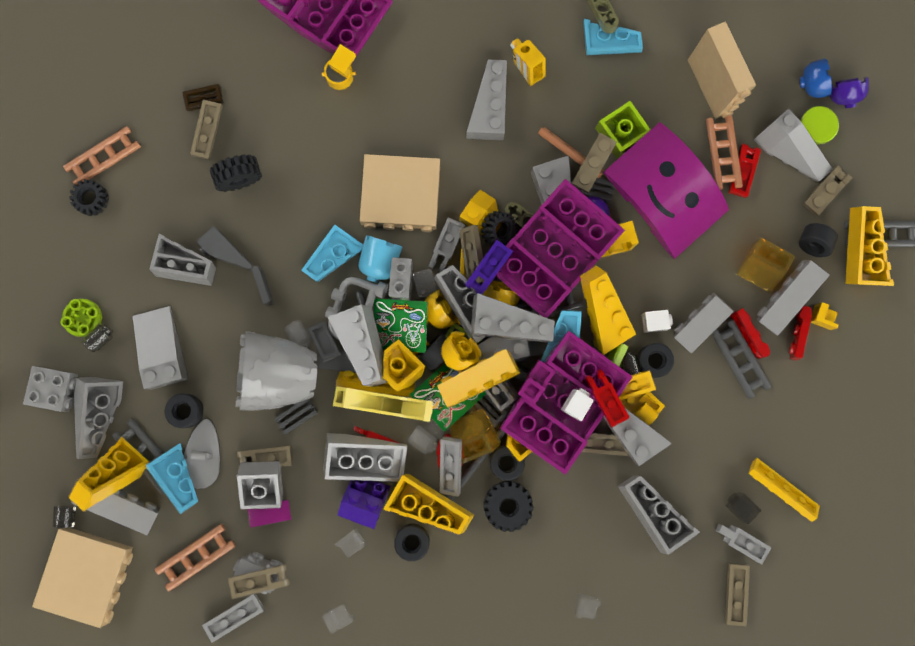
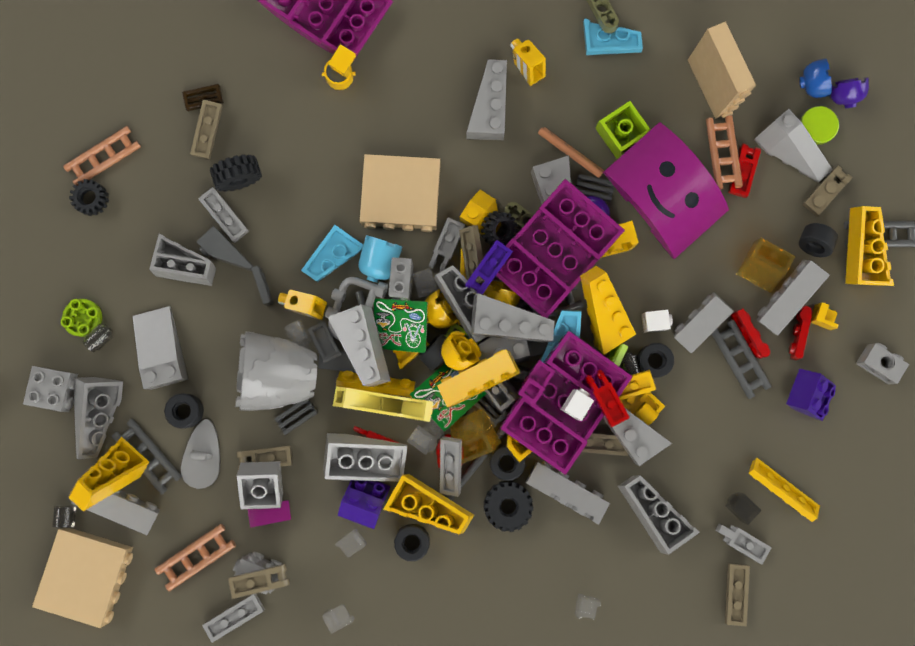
(173, 477): medium azure wing -> none
(223, 215): none -> light grey plate
(303, 304): none -> yellow torso
(401, 366): yellow slope -> none
(566, 492): none -> light grey wedge
(594, 163): dark tan plate -> none
(811, 394): none -> dark purple slope
(871, 362): none -> light grey brick

